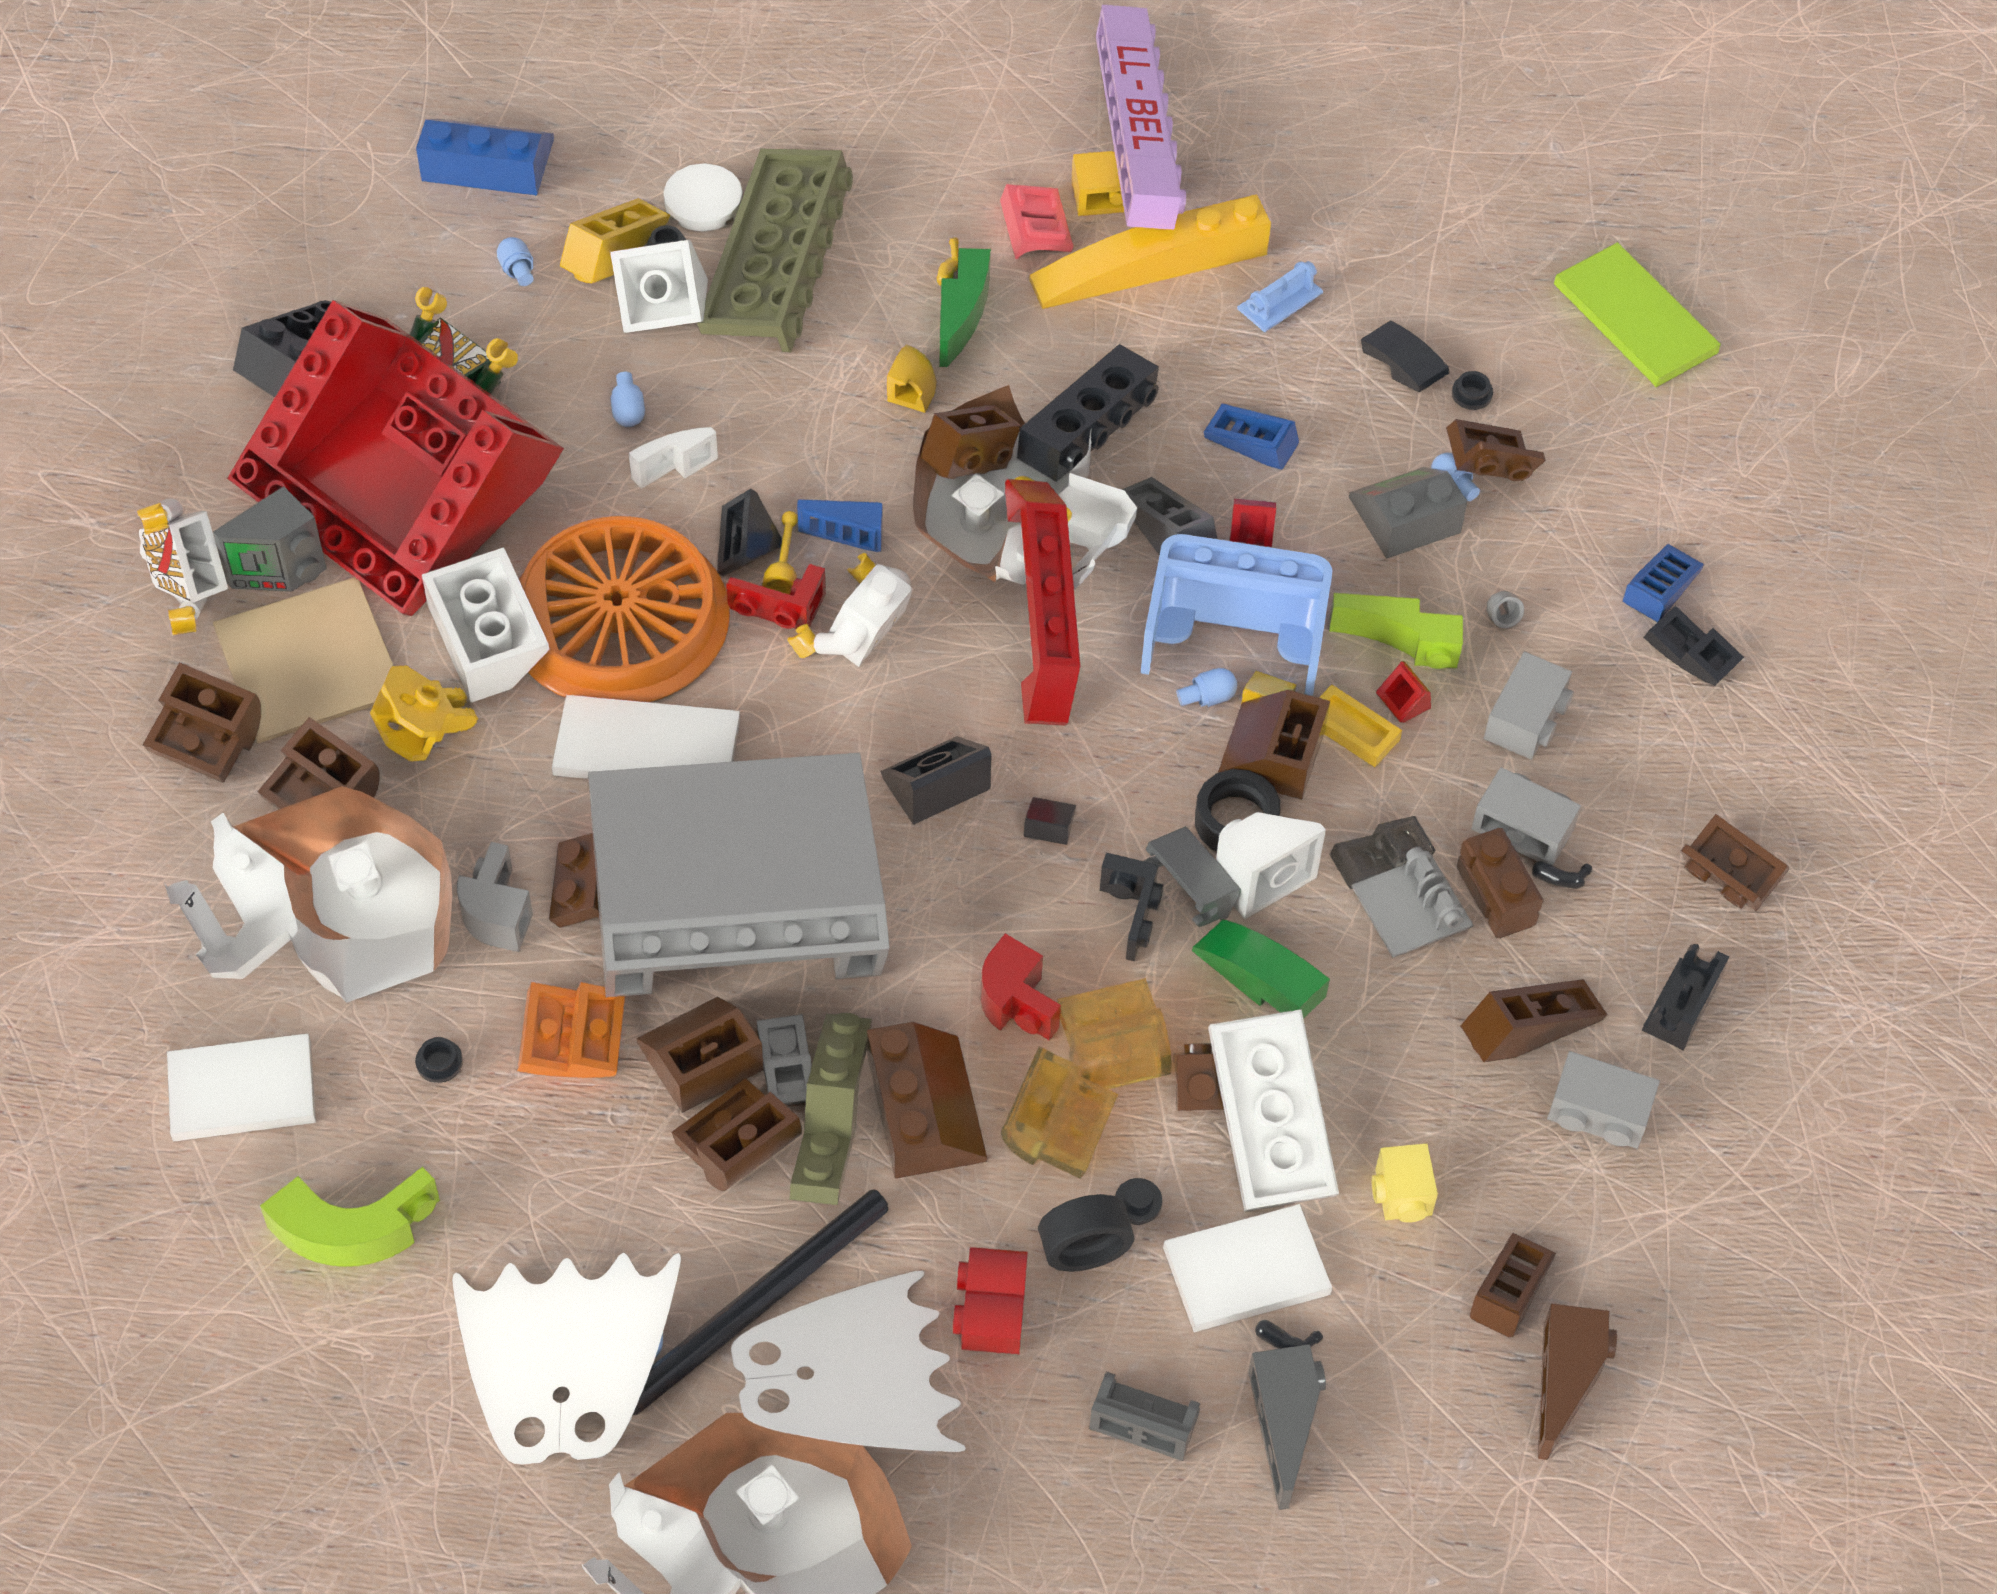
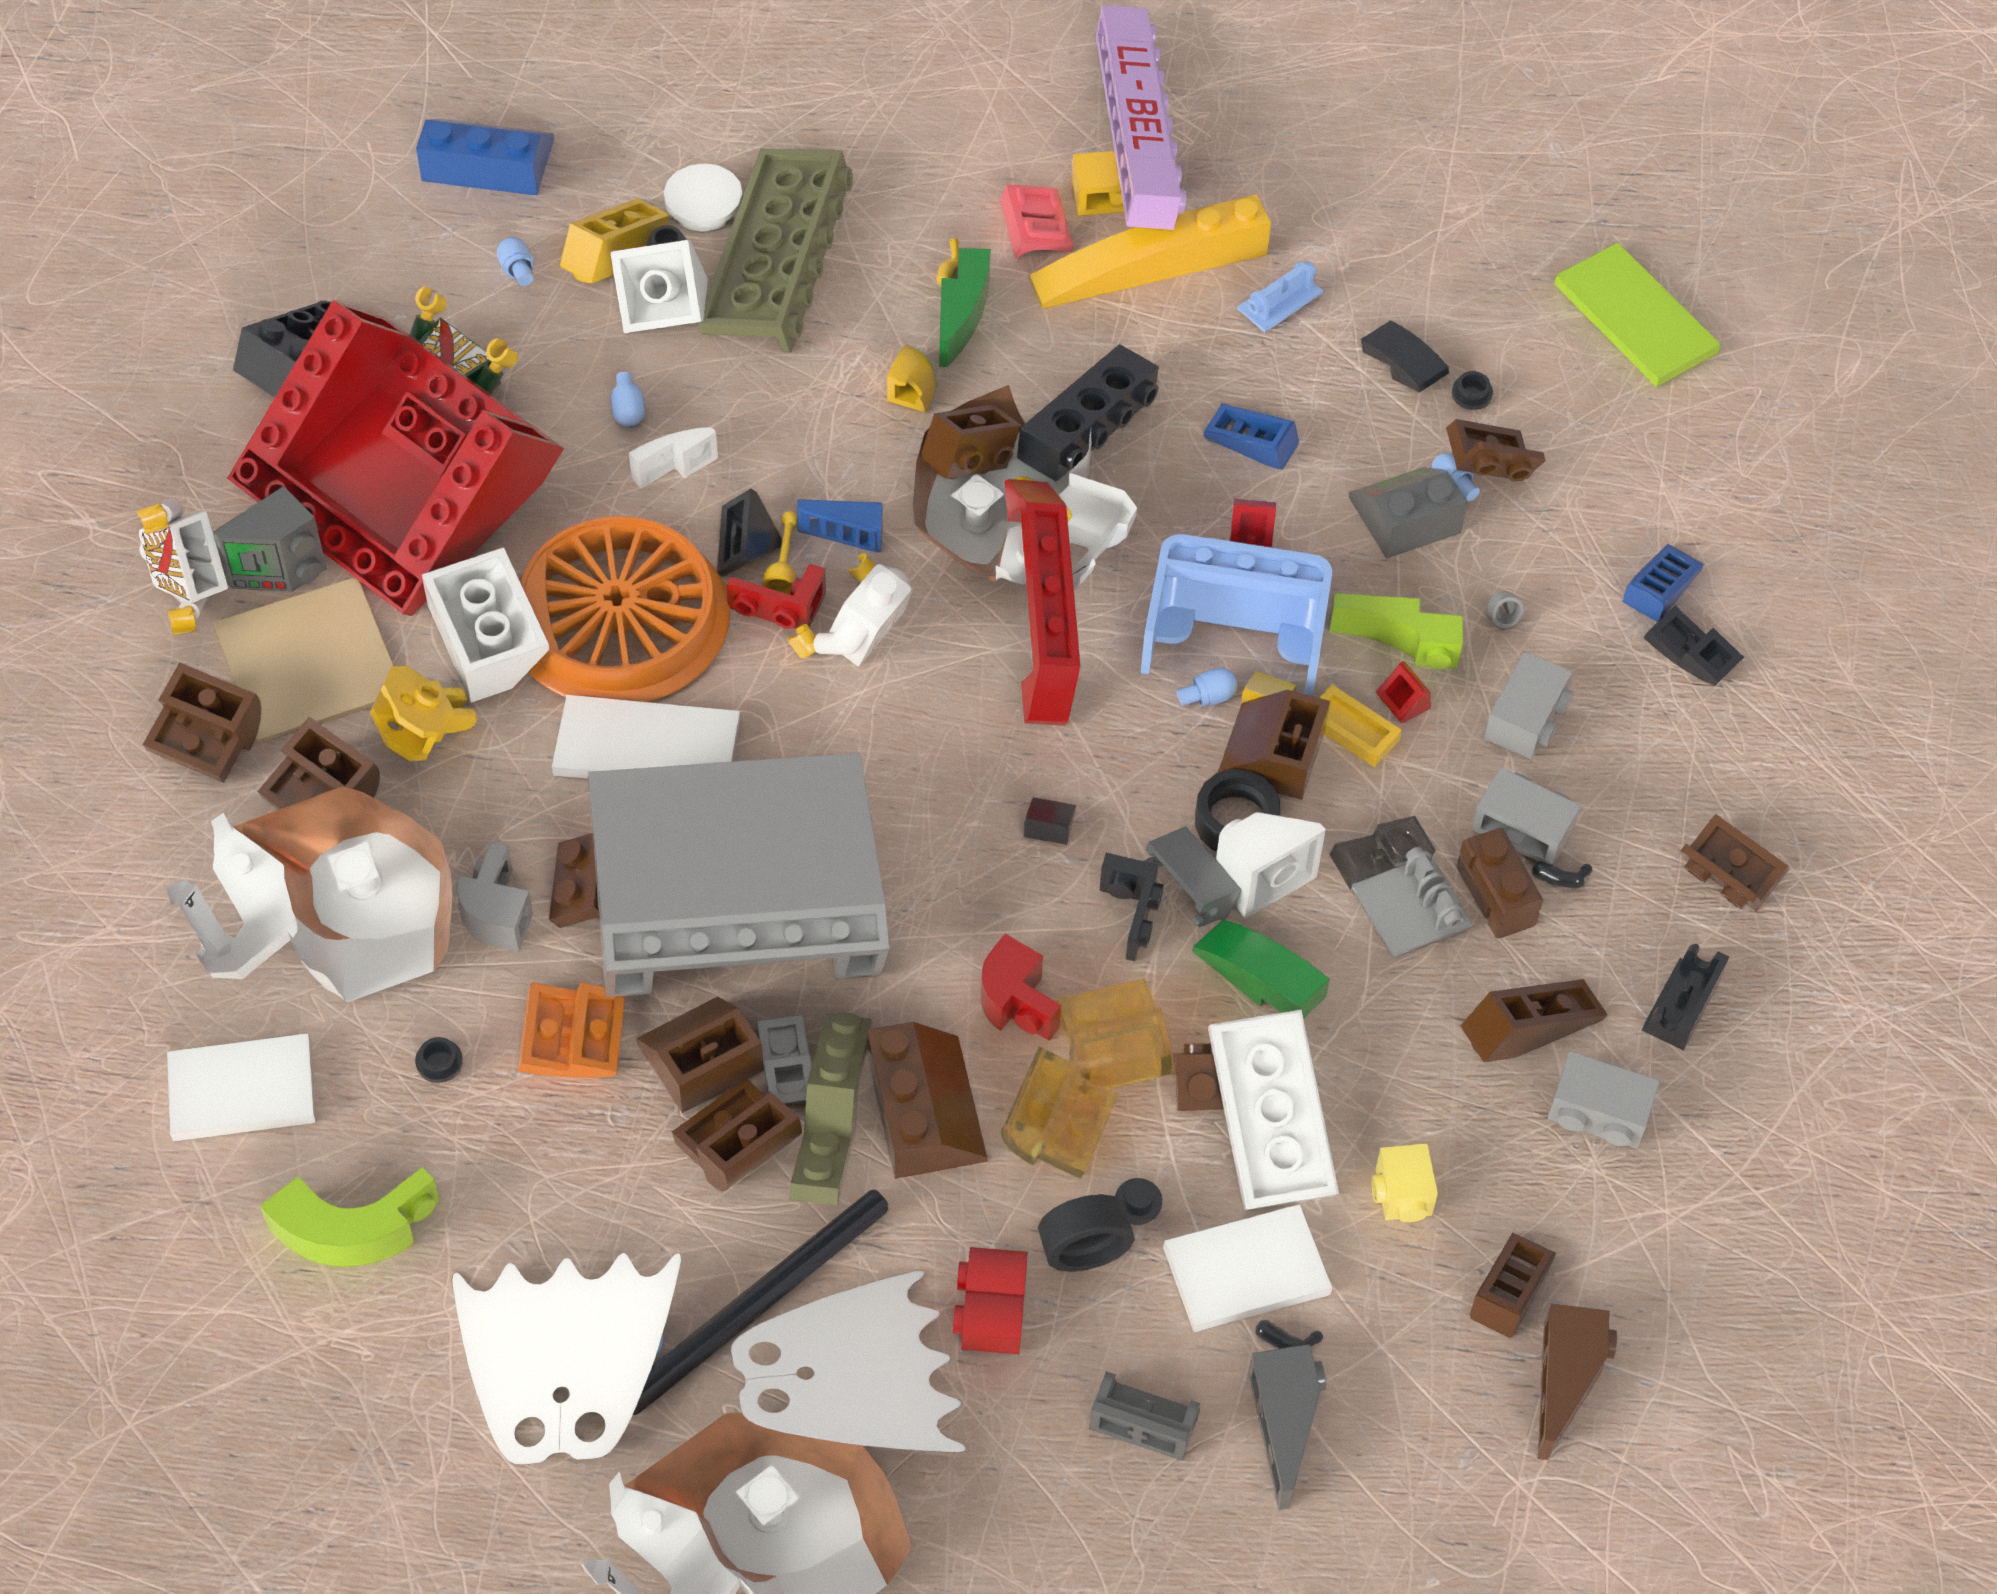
(940, 777): black slope -> none
(1167, 513): dark grey slope -> none

